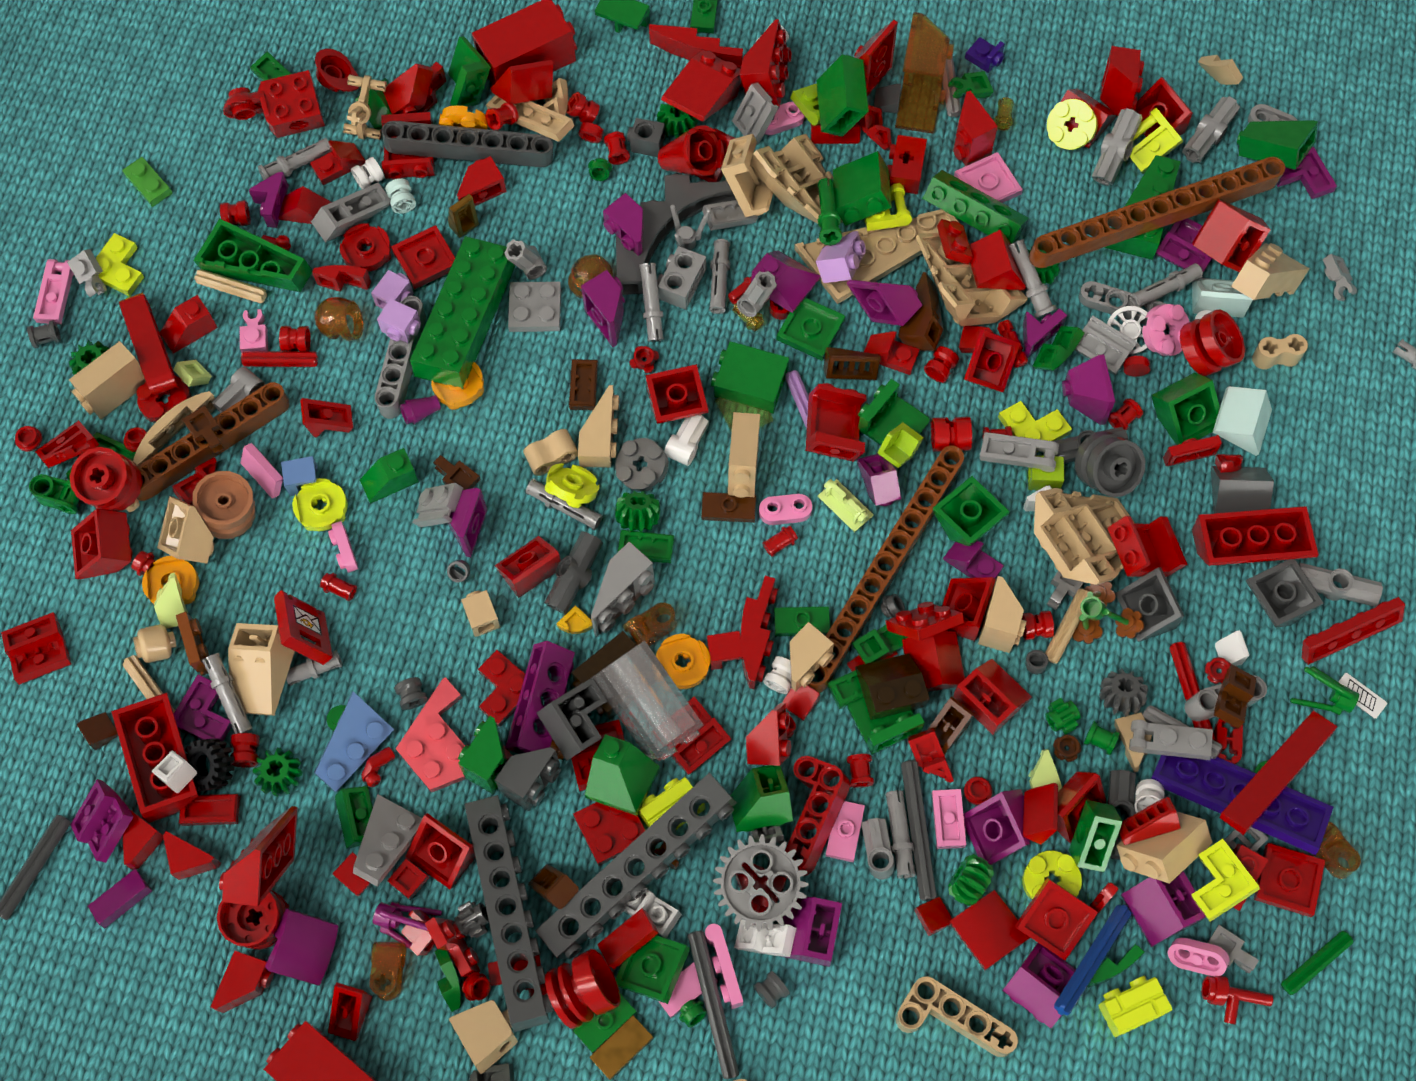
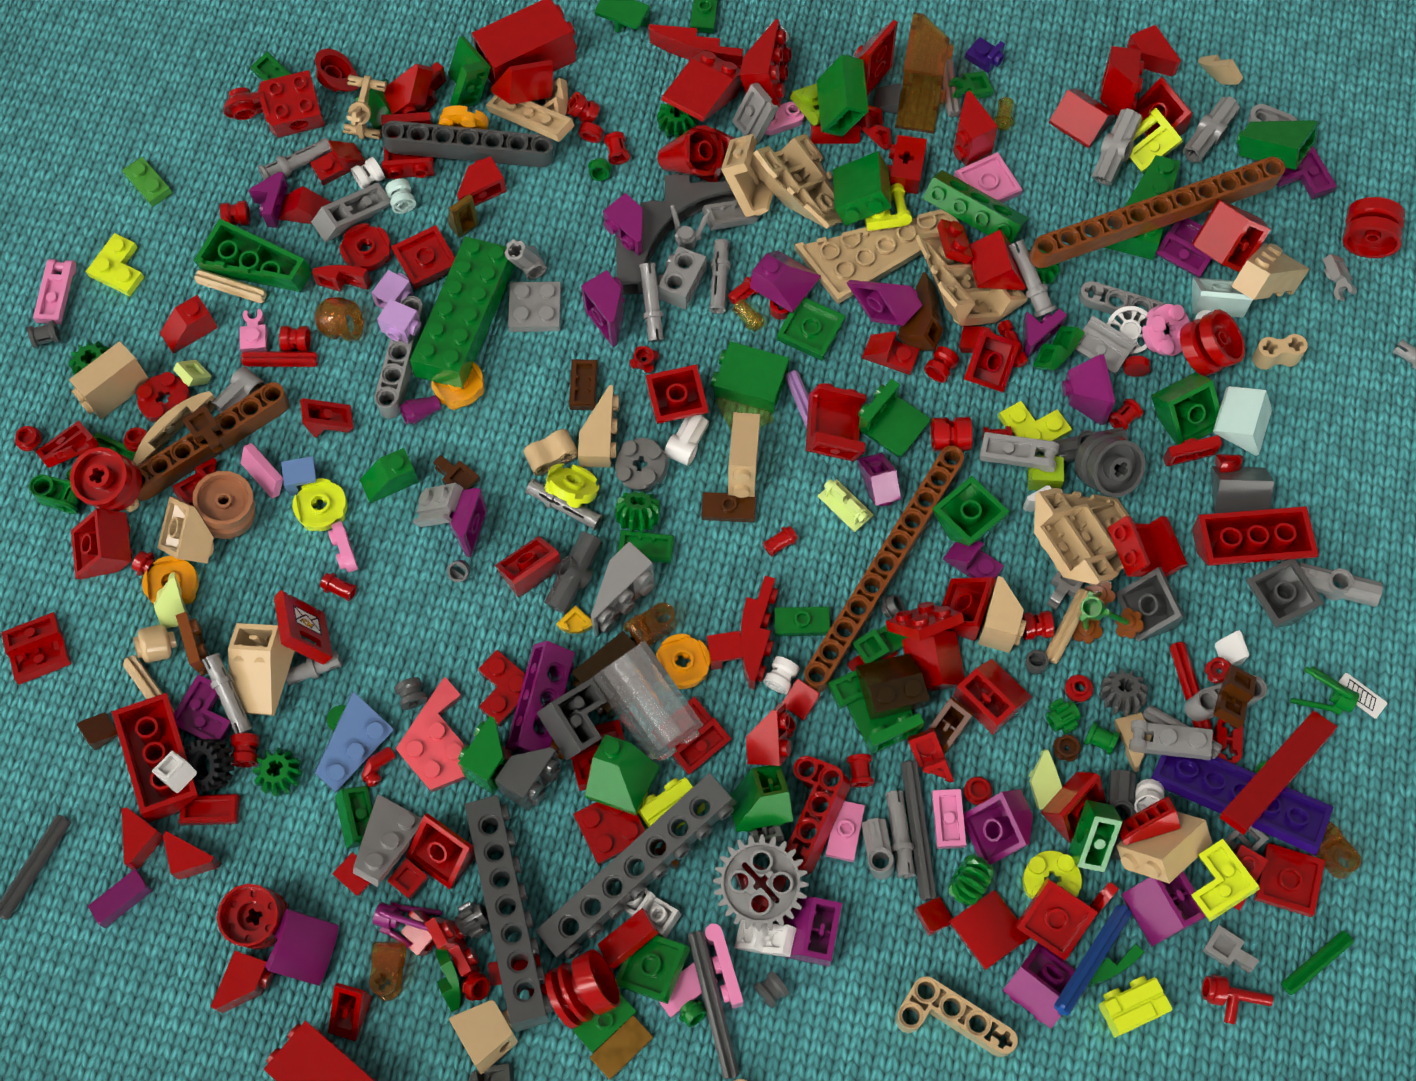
(86, 272): light grey plate -> none
(101, 820): magenta slope -> none
(148, 344): red beam -> none
(261, 862): red slope -> none
(281, 241): red arm -> none
(480, 612): tan brick -> none
(504, 115): red bush -> none
(554, 886): reddish brown slope -> none
(586, 269): clear orange helmet -> none
(646, 128): dark grey brick -> none
(757, 294): light grey piece -> none
(786, 511): bright pink plate -> none
(807, 653): tan slope -> none
(828, 219): green pin -> none
(841, 372): reddish brown slope -> none
(842, 259): lavender slope -> none
(900, 445): lime panel -> none
(1040, 813): red slope -> none
(1075, 695): none -> red plate
(1079, 136): neon yellow plate -> none
(1155, 51): none -> red slope
(1174, 282): light grey pin -> none
(1201, 958): bright pink plate -> none
(1353, 630): red plate -> none
(1374, 227): none -> red wheel

